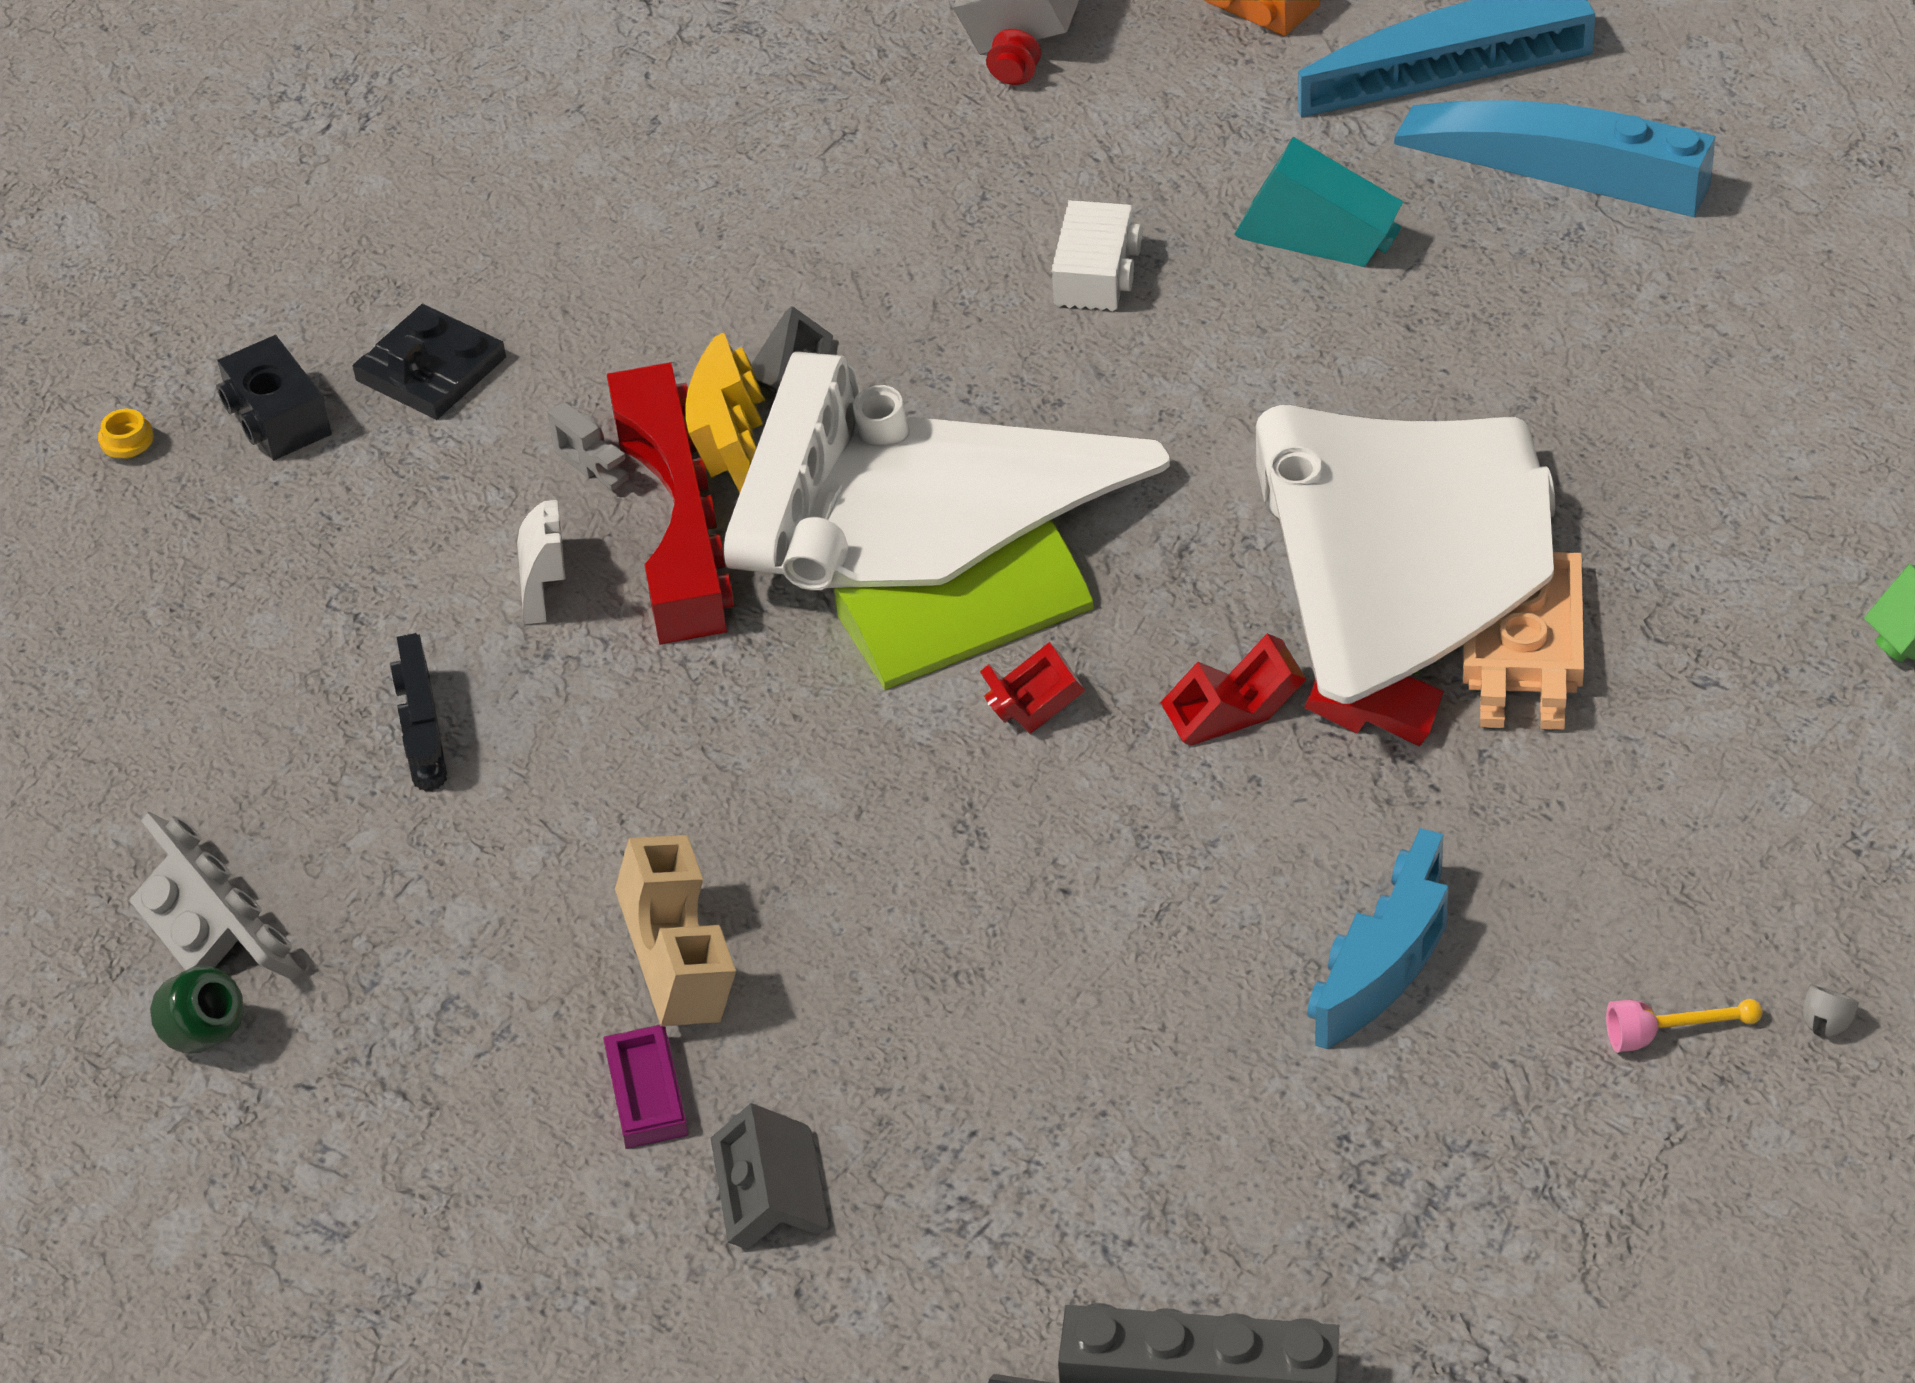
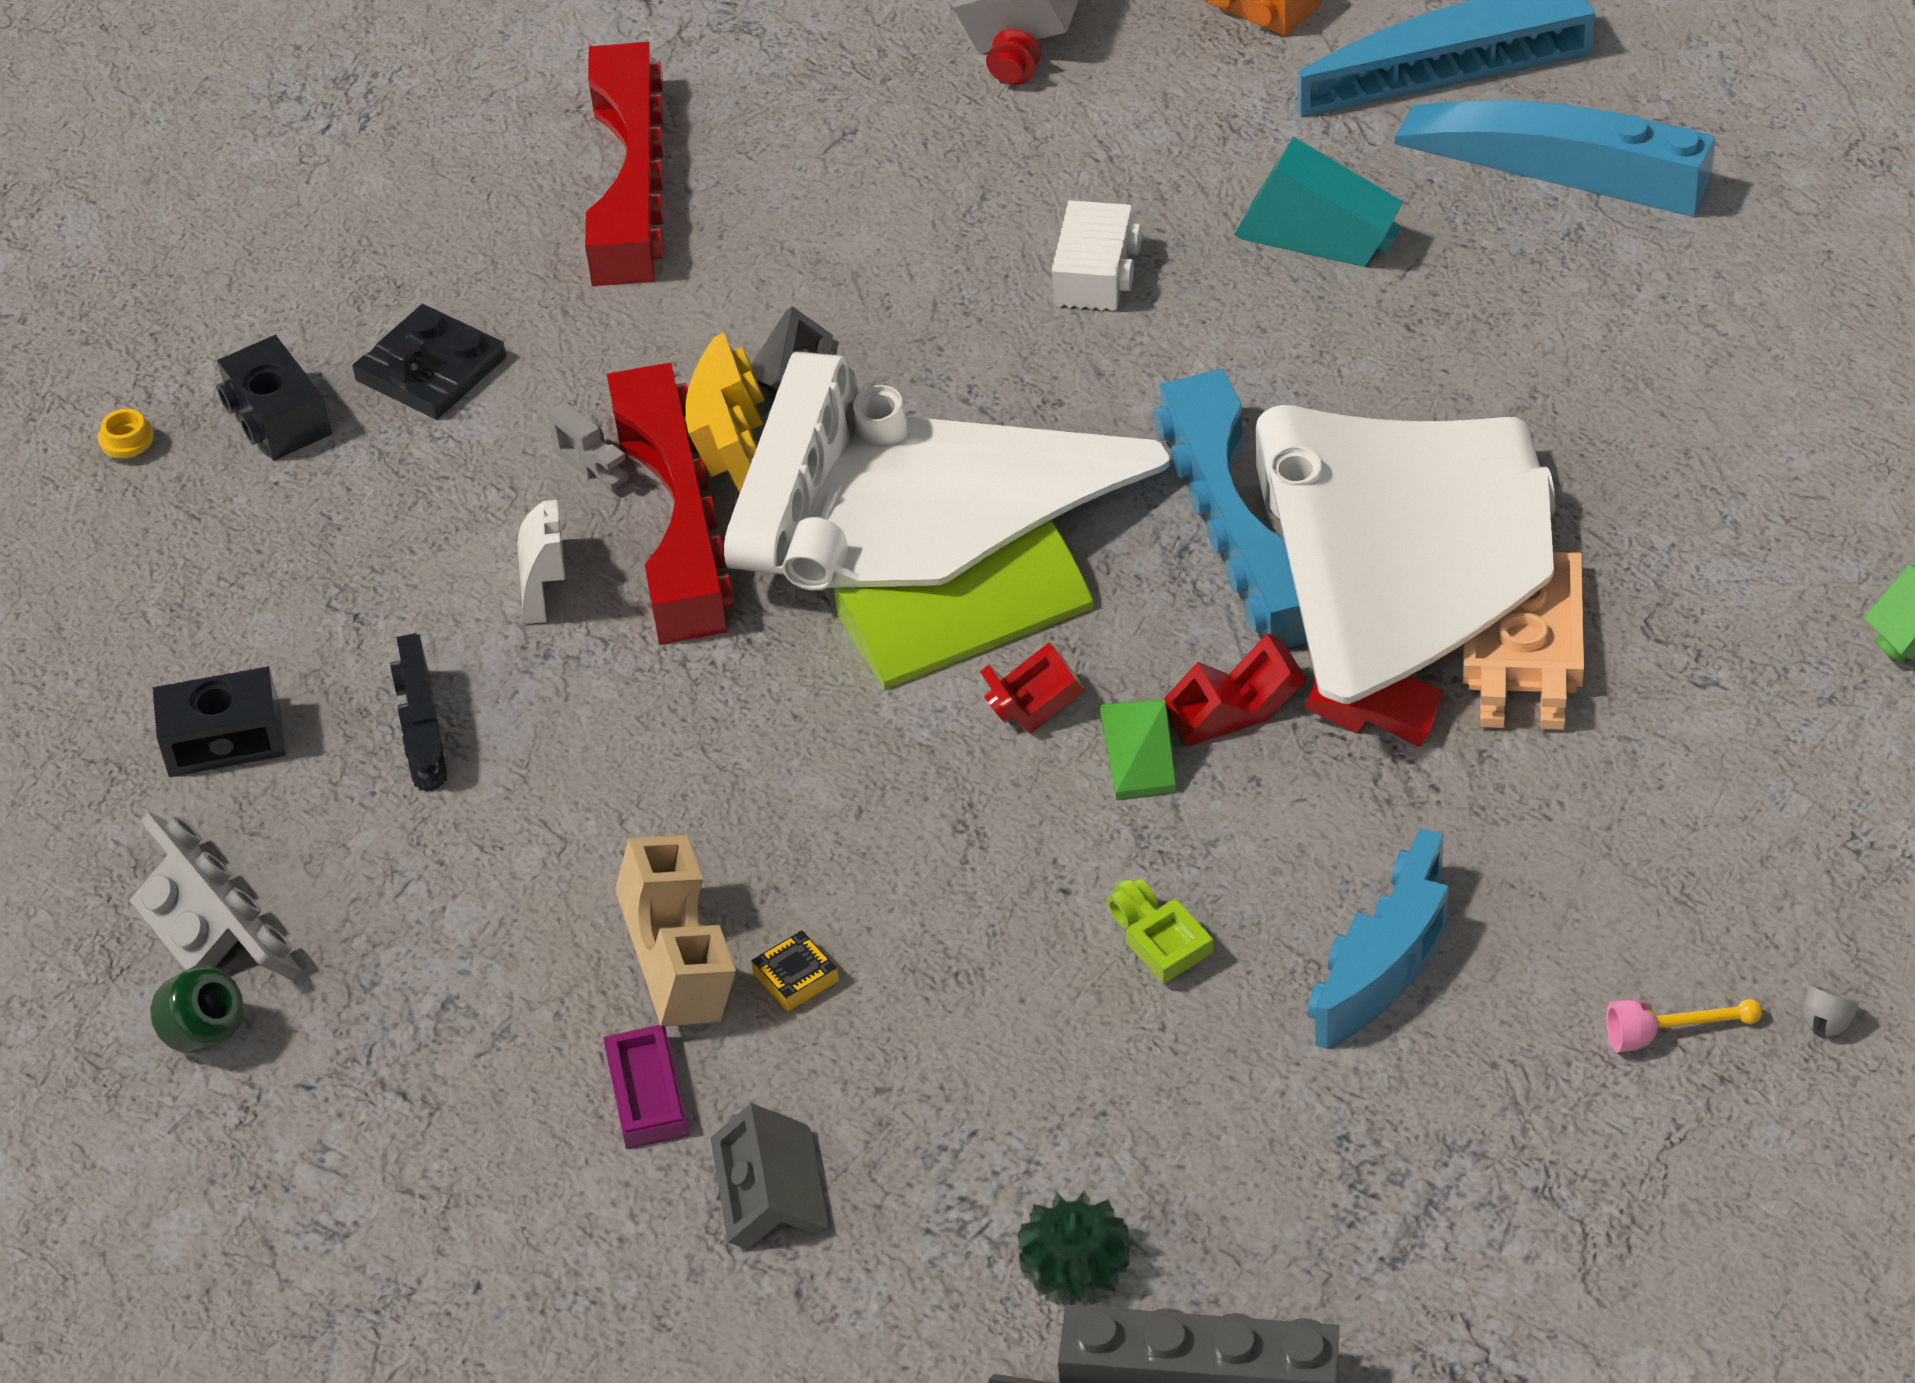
(218, 721): none -> black brick
(622, 223): none -> red arch
(795, 970): none -> tile
(1074, 1248): none -> clear green gear
(1138, 747): none -> bright green slope
(1162, 937): none -> lime plate
(1205, 433): none -> dark azure arch

